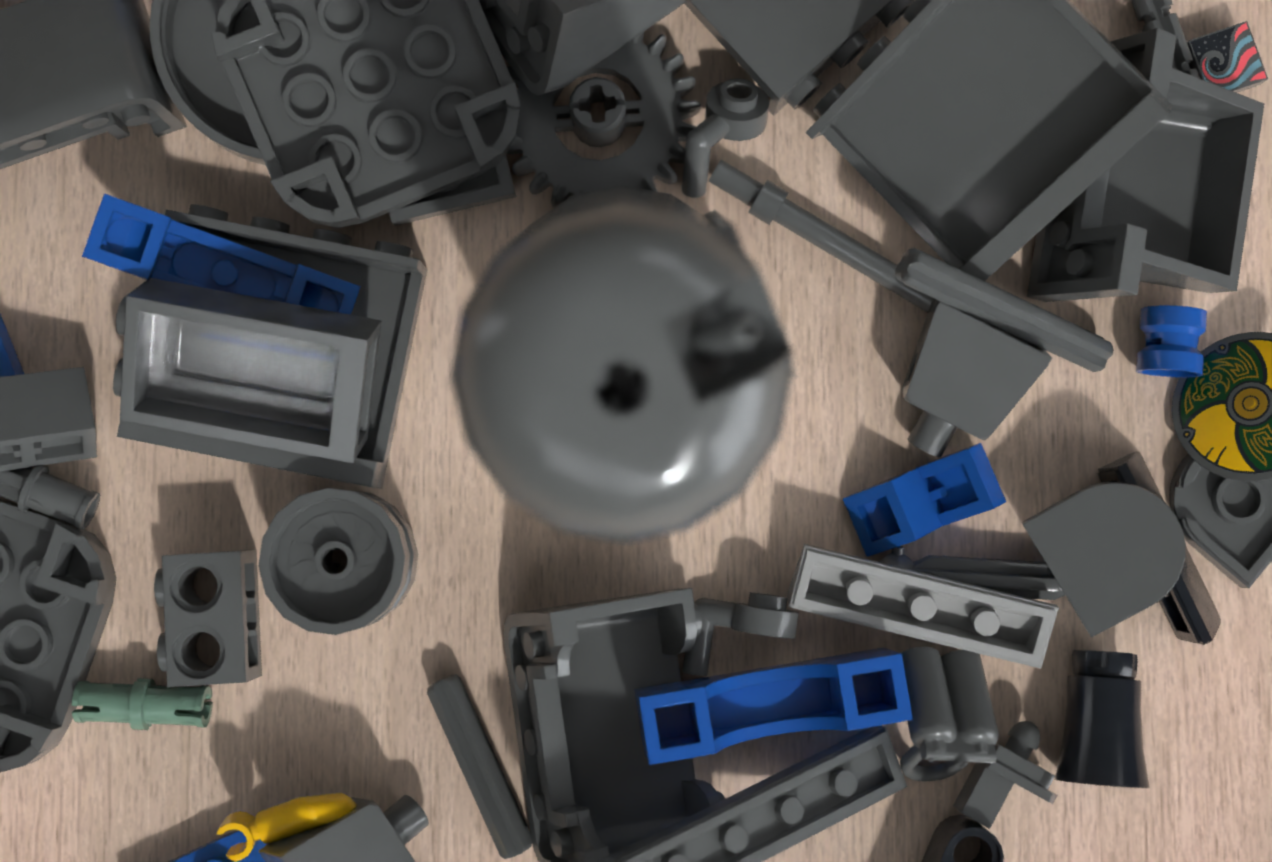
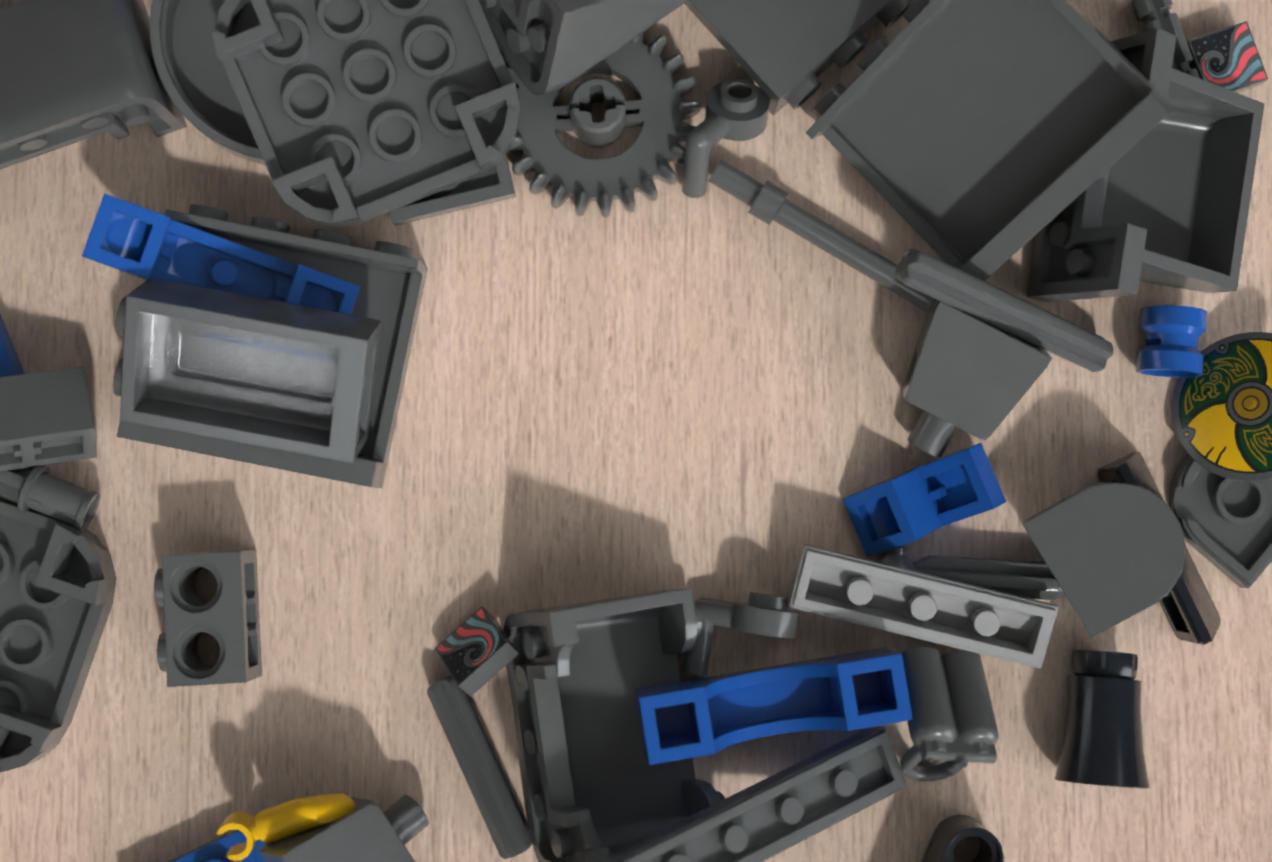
(142, 704): sand green pin -> none
(300, 569): dark grey wheel -> none
(476, 651): none -> tile
(622, 366): dark grey piece -> none
(991, 782): dark grey piece -> none

